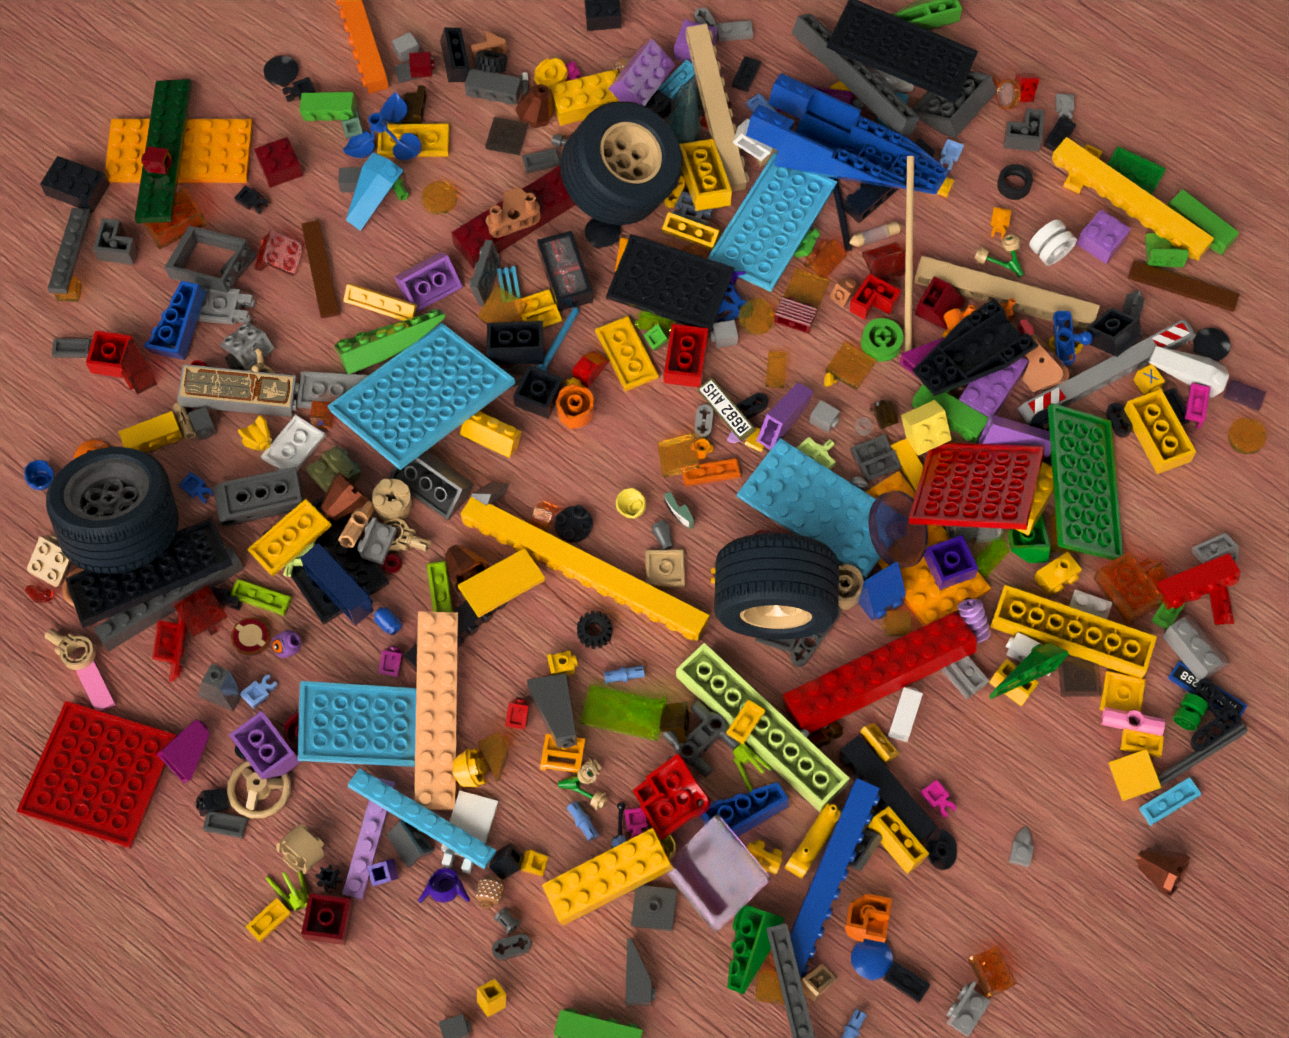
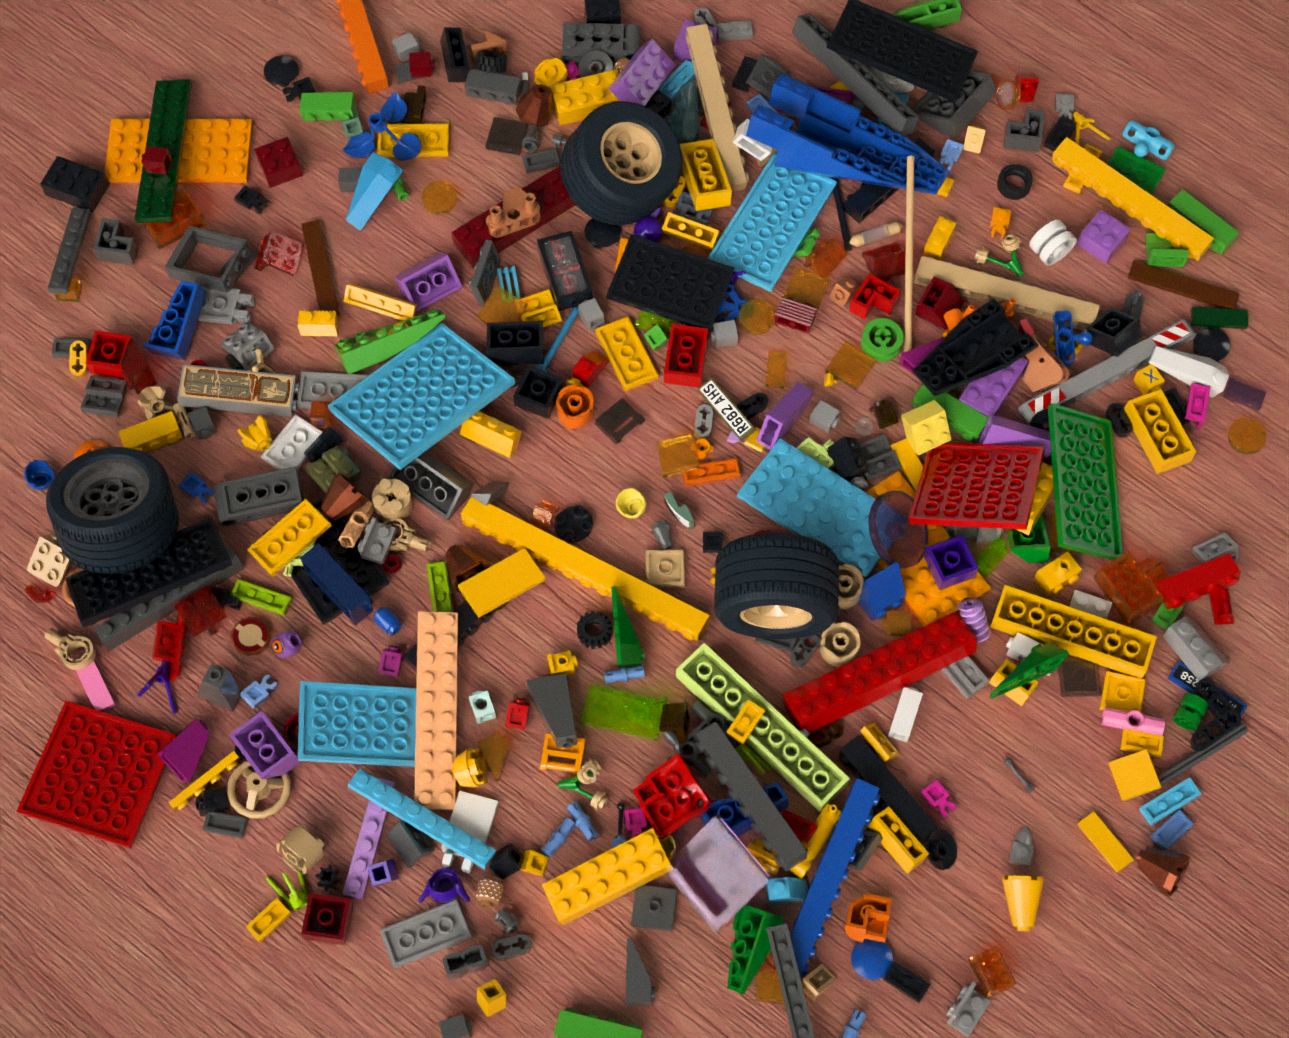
(74, 357): none -> yellow beam
(104, 396): none -> dark grey slope
(152, 400): none -> tan brick
(162, 677): none -> dark purple plant
(211, 776): none -> yellow plate
(318, 323): none -> yellow brick
(325, 442): none -> black plate
(425, 934): none -> light grey tile
(460, 963): none -> dark grey brick
(486, 713): none -> light aqua brick
(531, 139): none -> dark grey cone
(558, 837): none -> medium blue pin
(591, 314): none -> light grey brick
(594, 57): none -> dark grey dish
(609, 38): none -> dark grey hinge
(617, 416): none -> clear smoke plate
(627, 644): none -> green wedge
(650, 227): none -> dark purple piece
(712, 542): none -> black plate
(750, 796): none -> dark grey brick
(765, 74): none -> dark grey plate
(786, 890): none -> medium azure slope
(800, 826): none -> red tile
(833, 637): none -> tan brick
(848, 458): none -> black brick
(939, 238): none -> yellow brick
(974, 138): none -> yellow bracket
(1008, 762): none -> dark grey hinge
(1023, 899): none -> yellow cone
(1083, 122): none -> yellow plant
(1105, 842): none -> yellow tile
(1147, 140): none -> medium azure piece
(1171, 830): none -> medium blue tile
(1219, 318): none -> dark green tile

